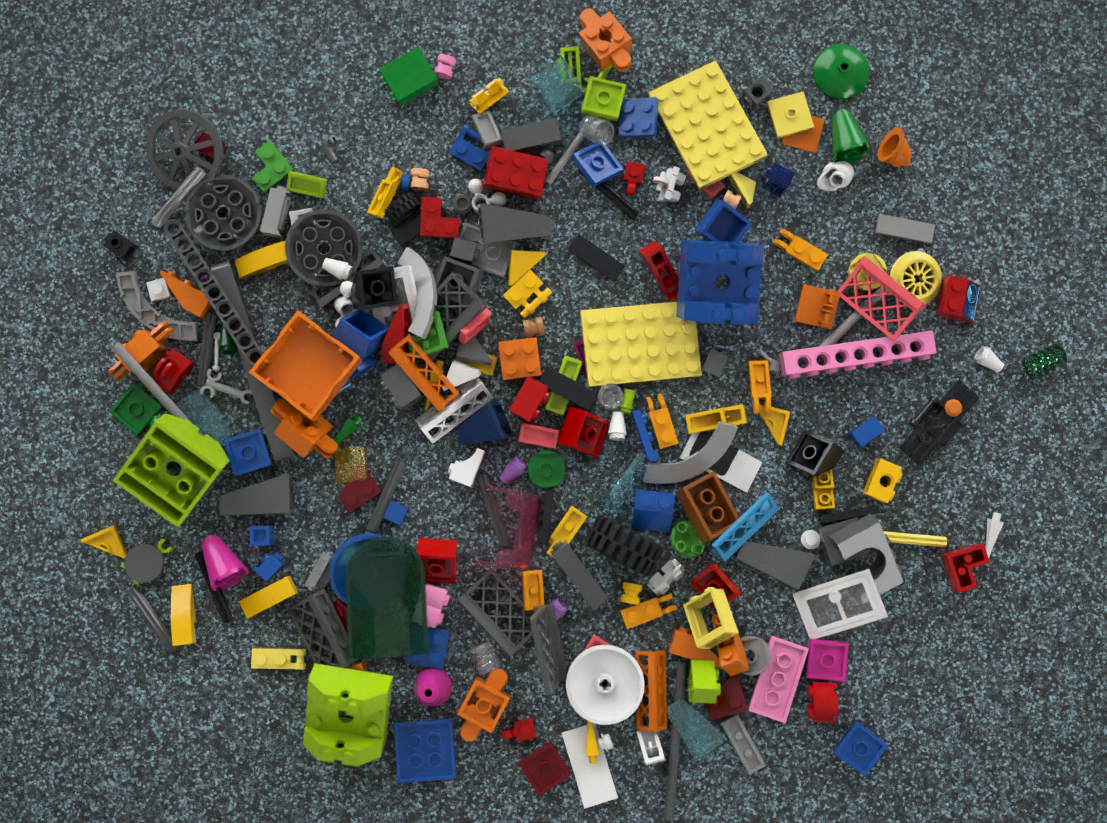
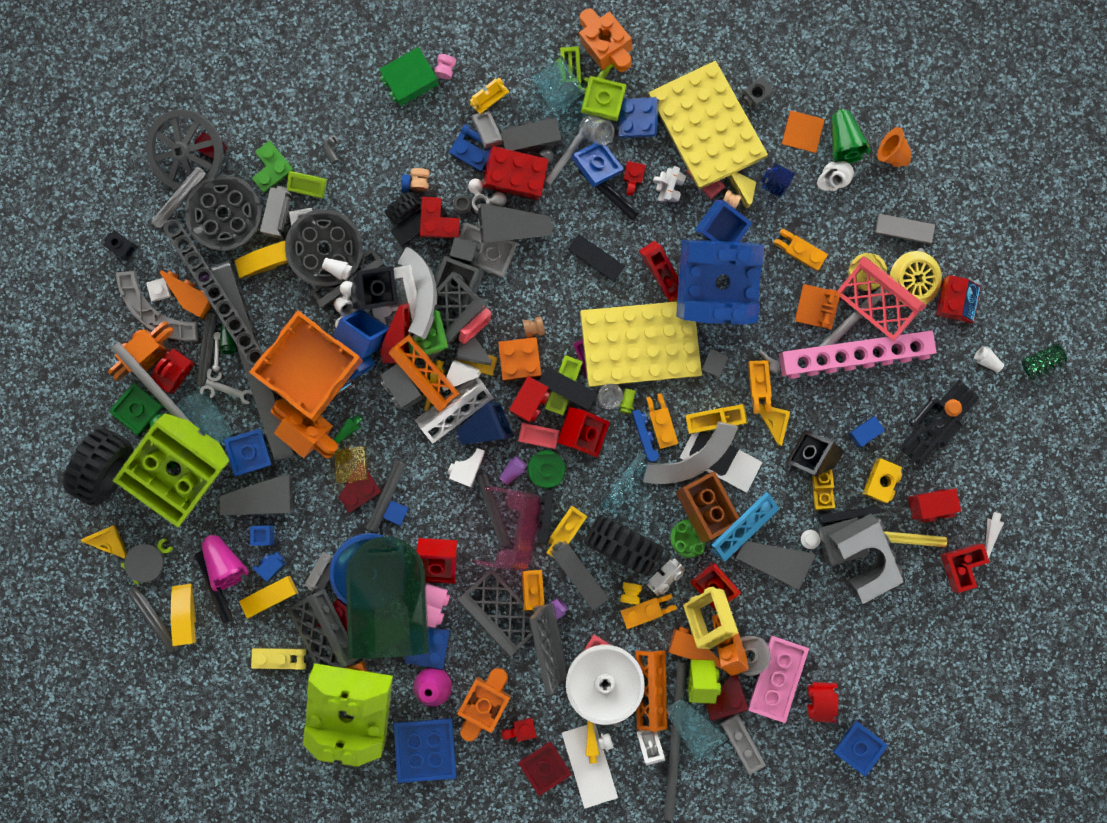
(95, 466): none -> black tyre
(385, 193): yellow hinge -> none
(485, 657): clear wheel -> none
(521, 262): yellow tile -> none
(523, 289): yellow plate -> none
(617, 427): white cone -> none
(653, 510): blue slope -> none
(790, 114): light yellow plate -> none
(827, 660): dark pink plate -> none
(834, 80): green dish -> none
(840, 604): white door -> none
(938, 503): none -> red brick

